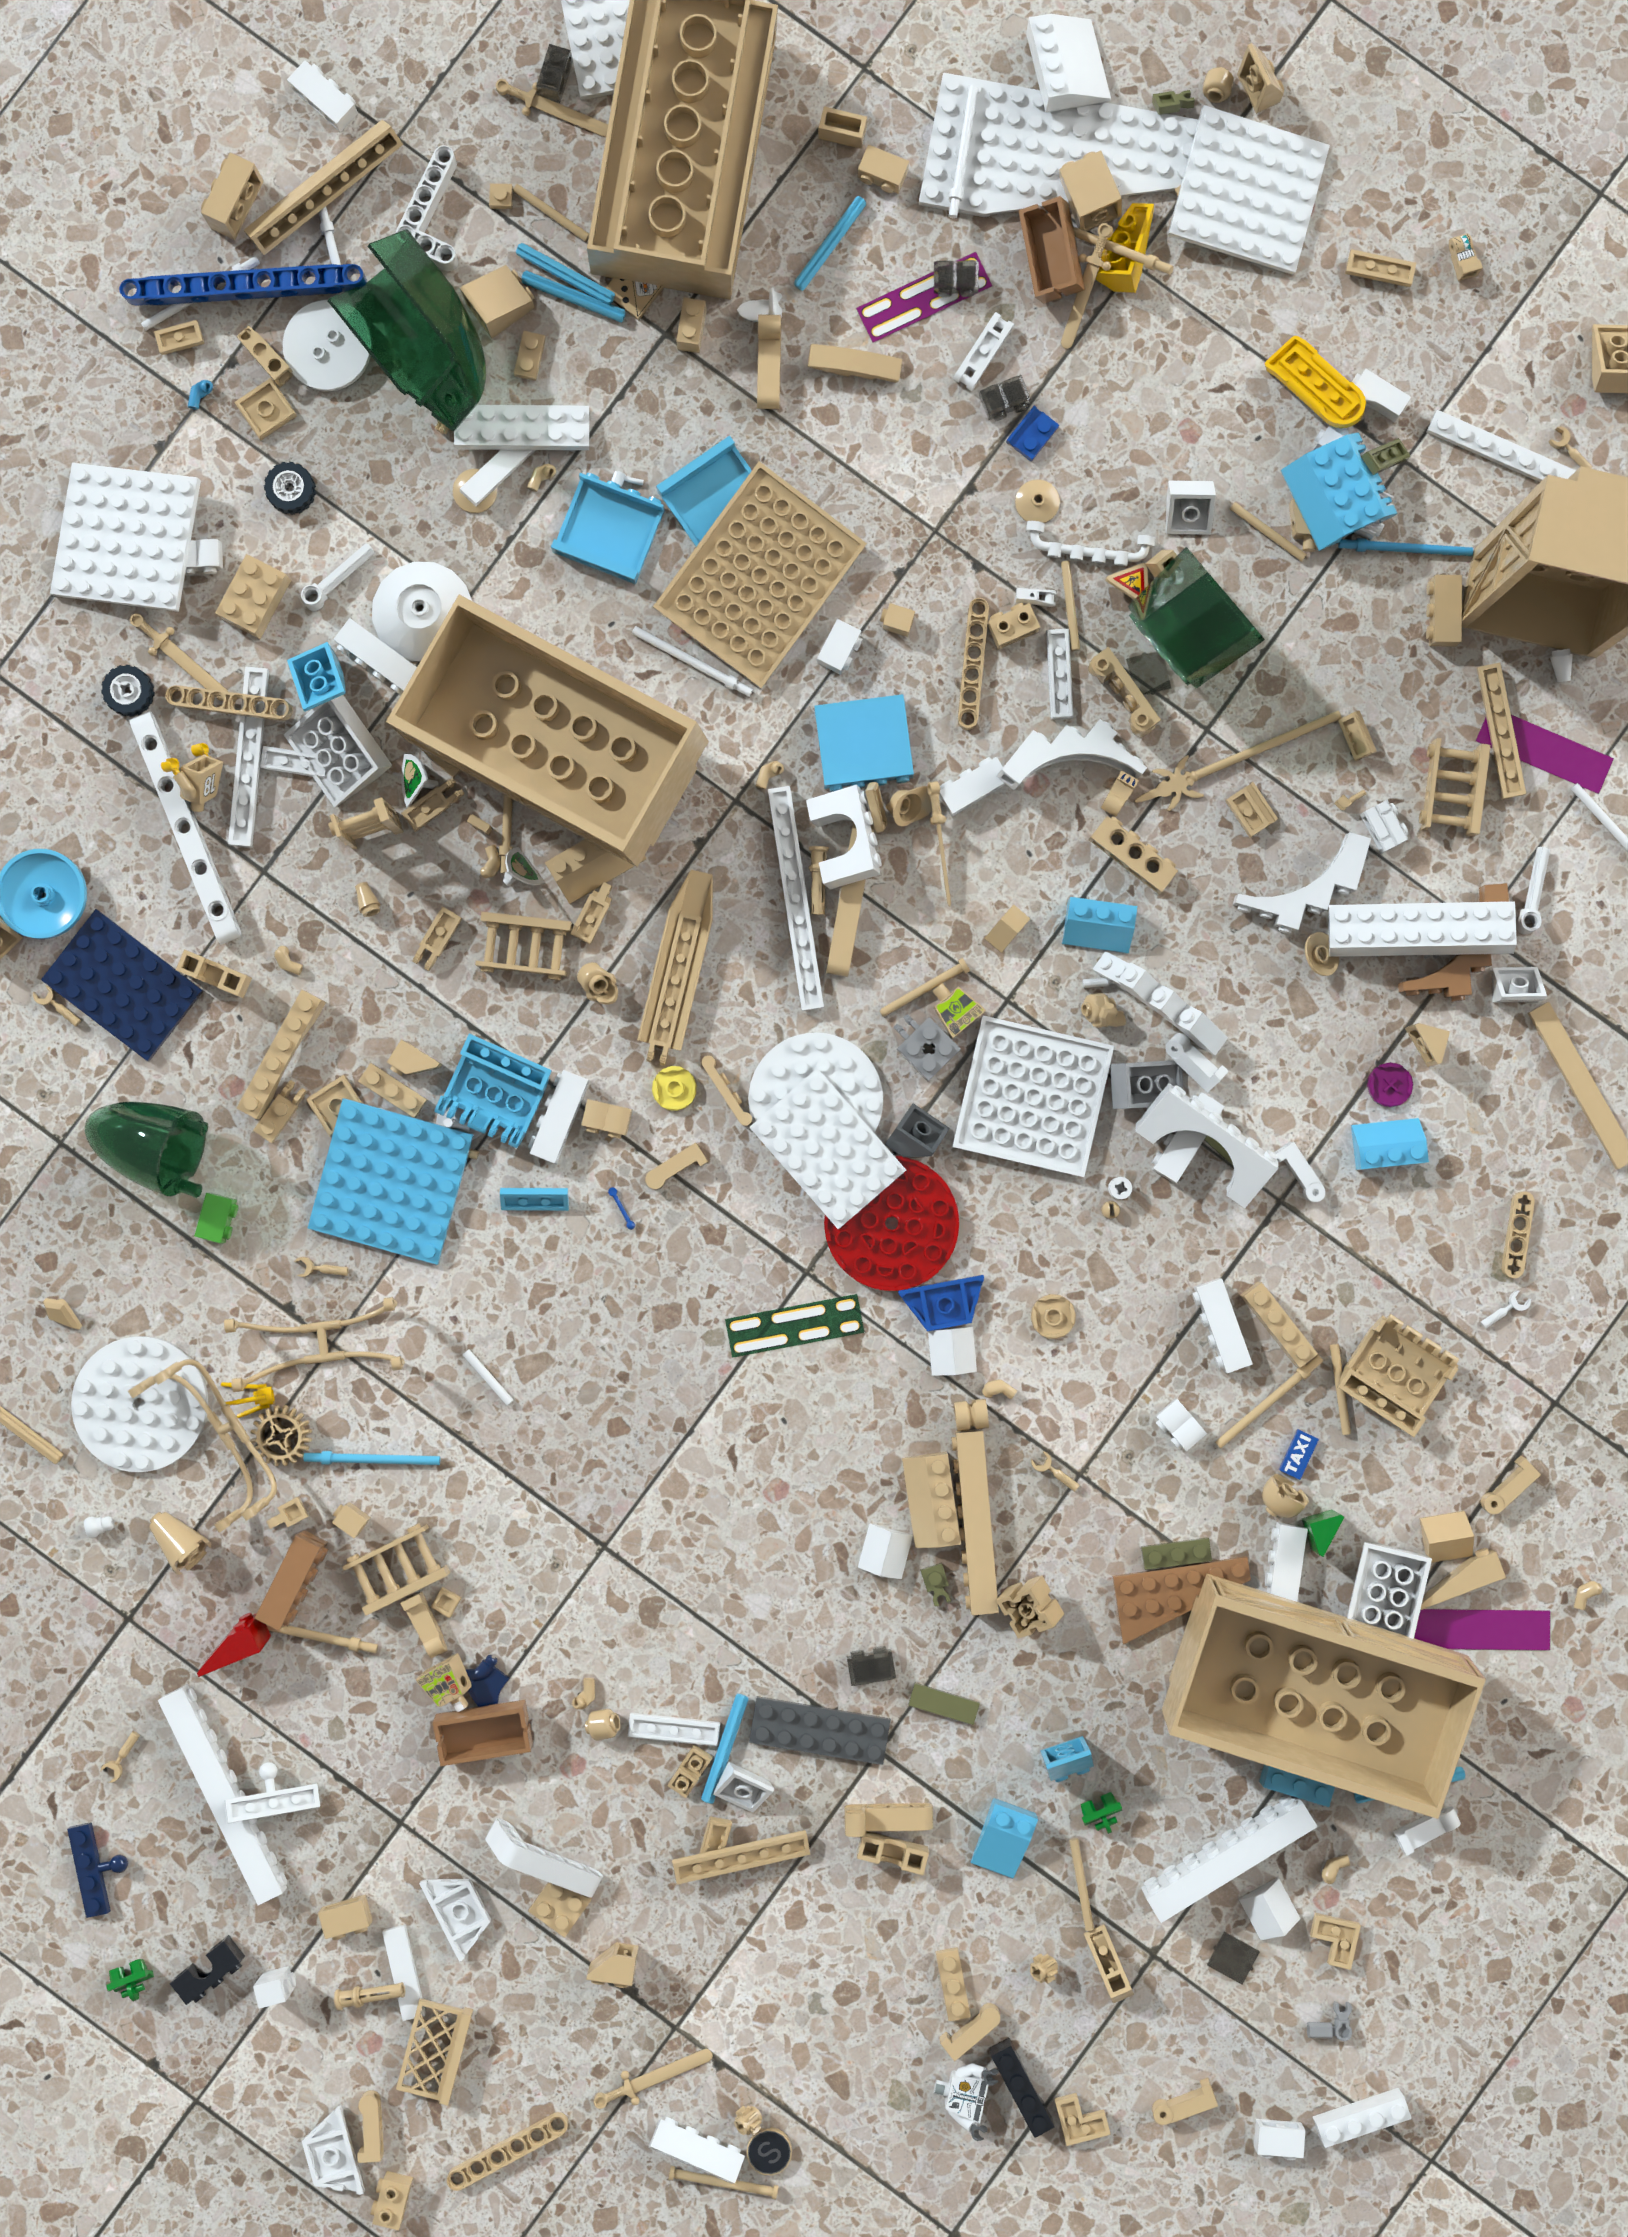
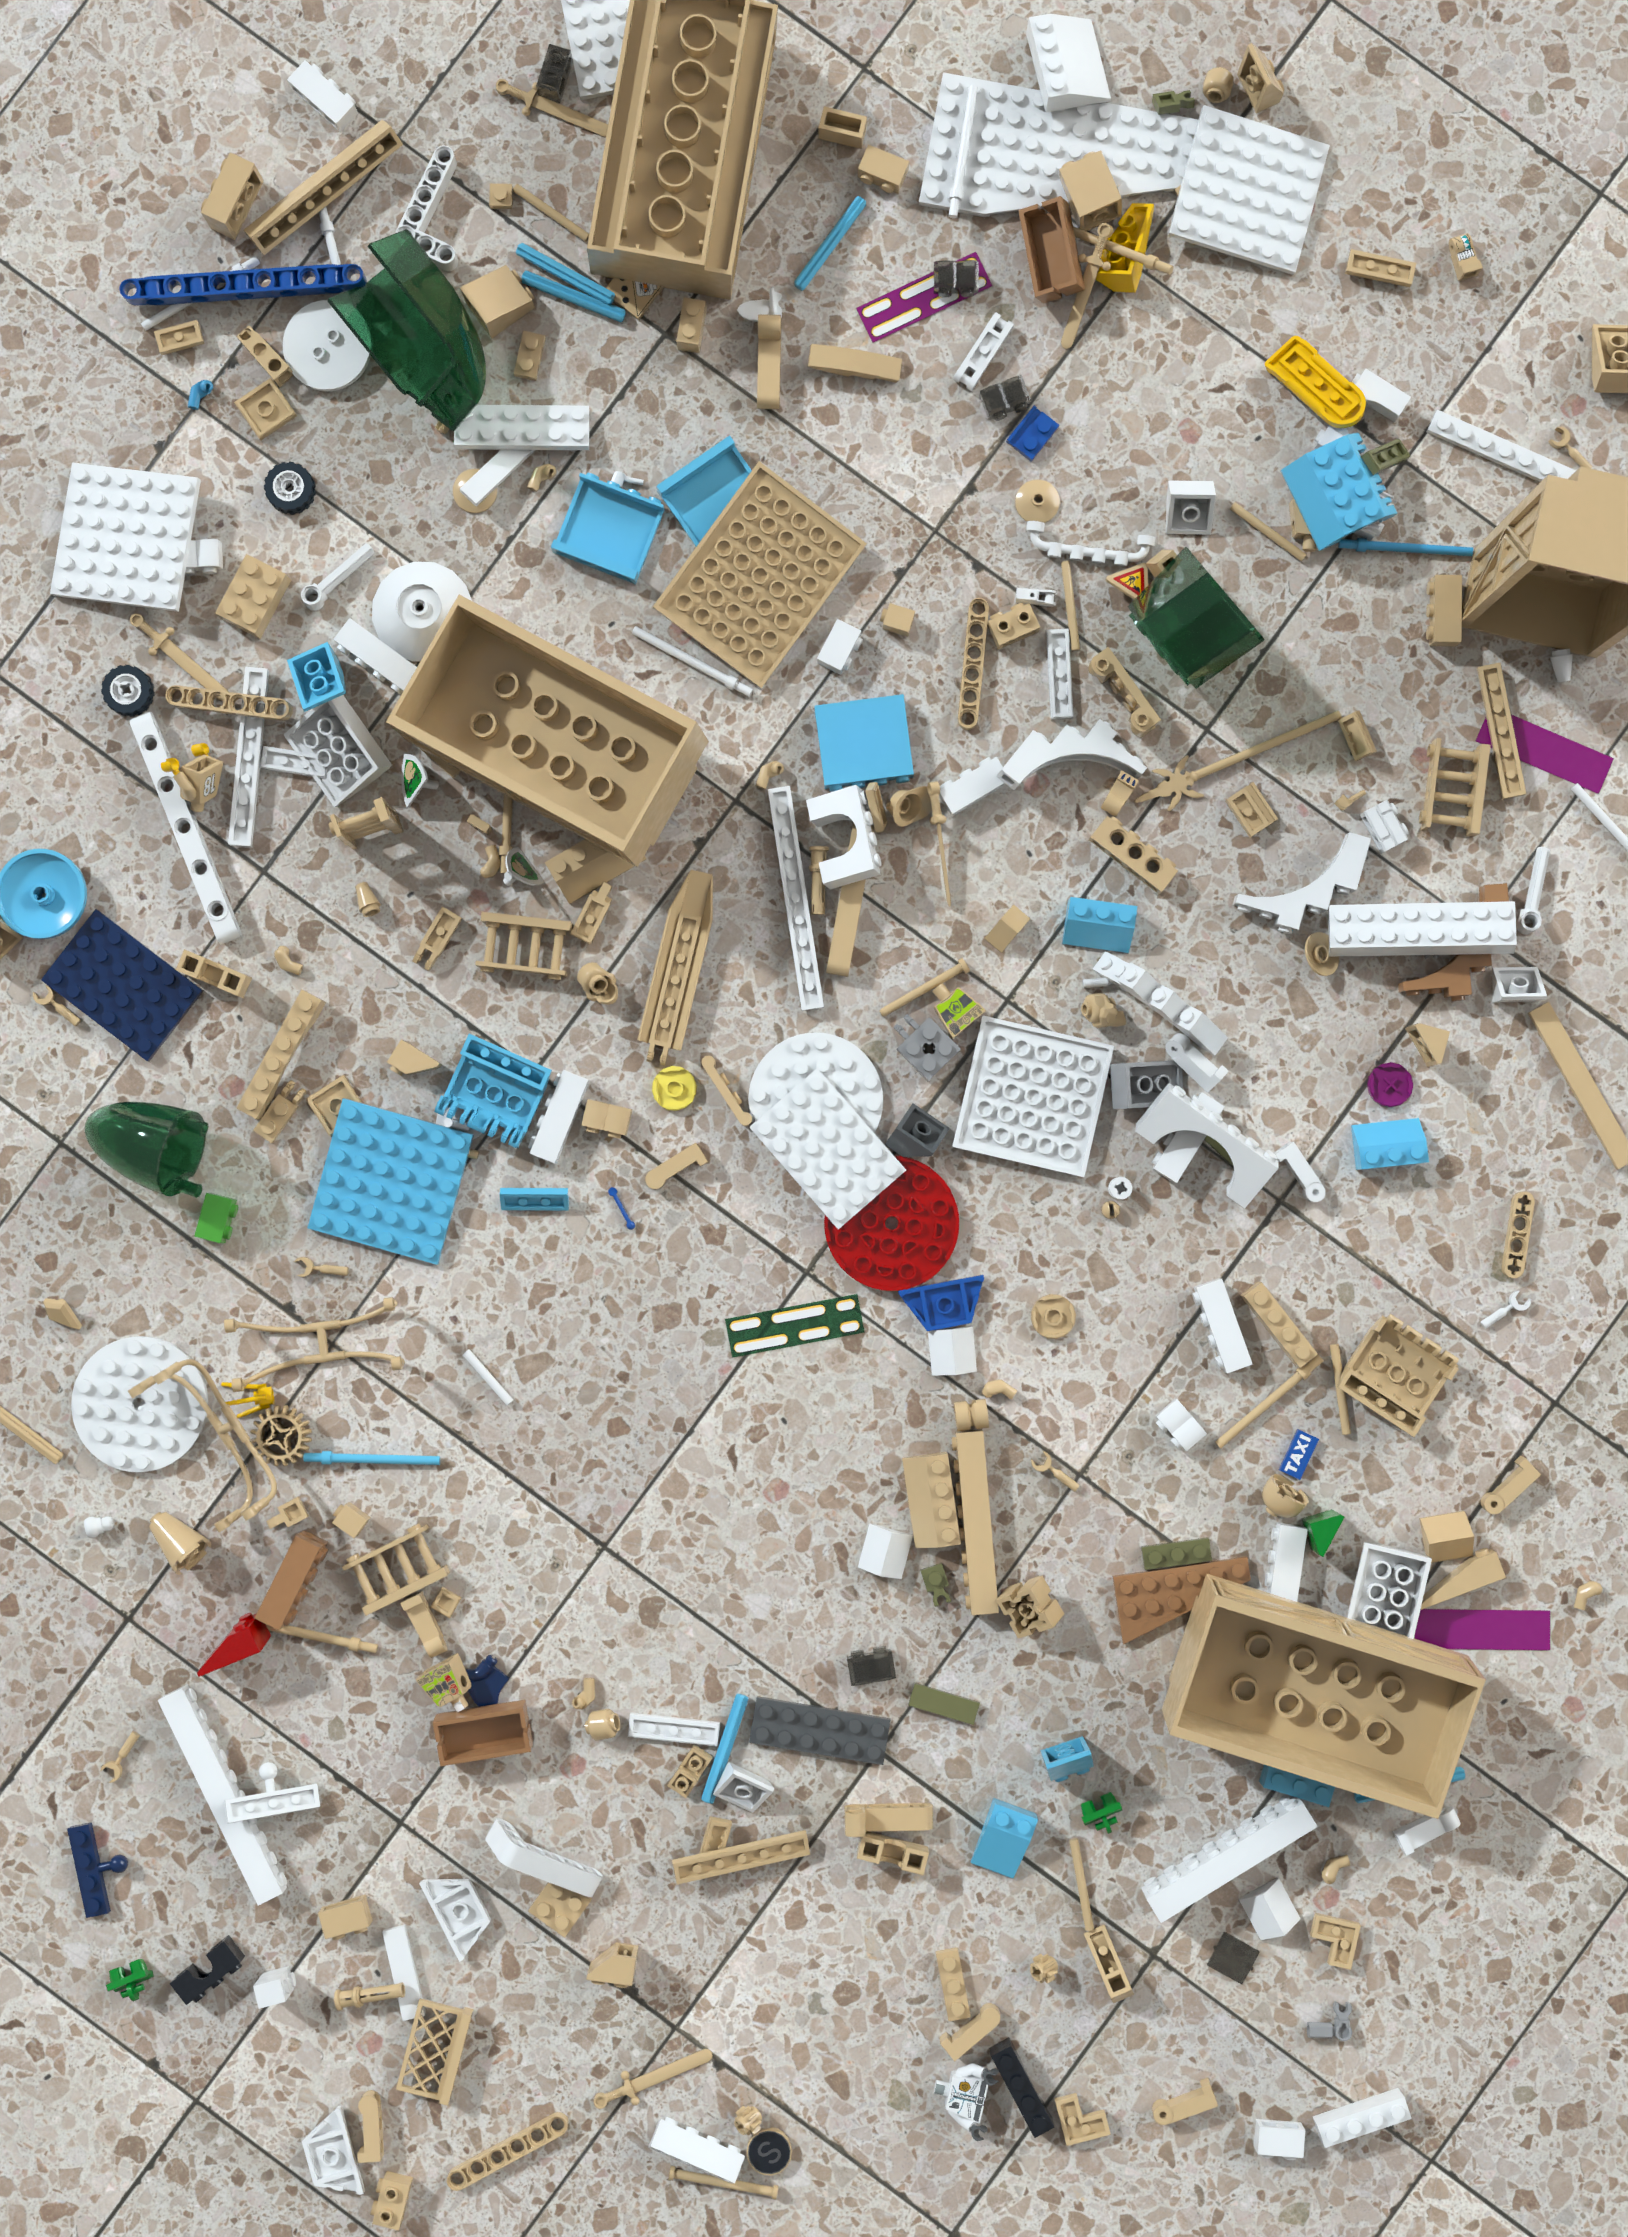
(392, 1090): tan plate -> none
(431, 805): tan hinge -> none
(1149, 673): clear smoke piece -> none

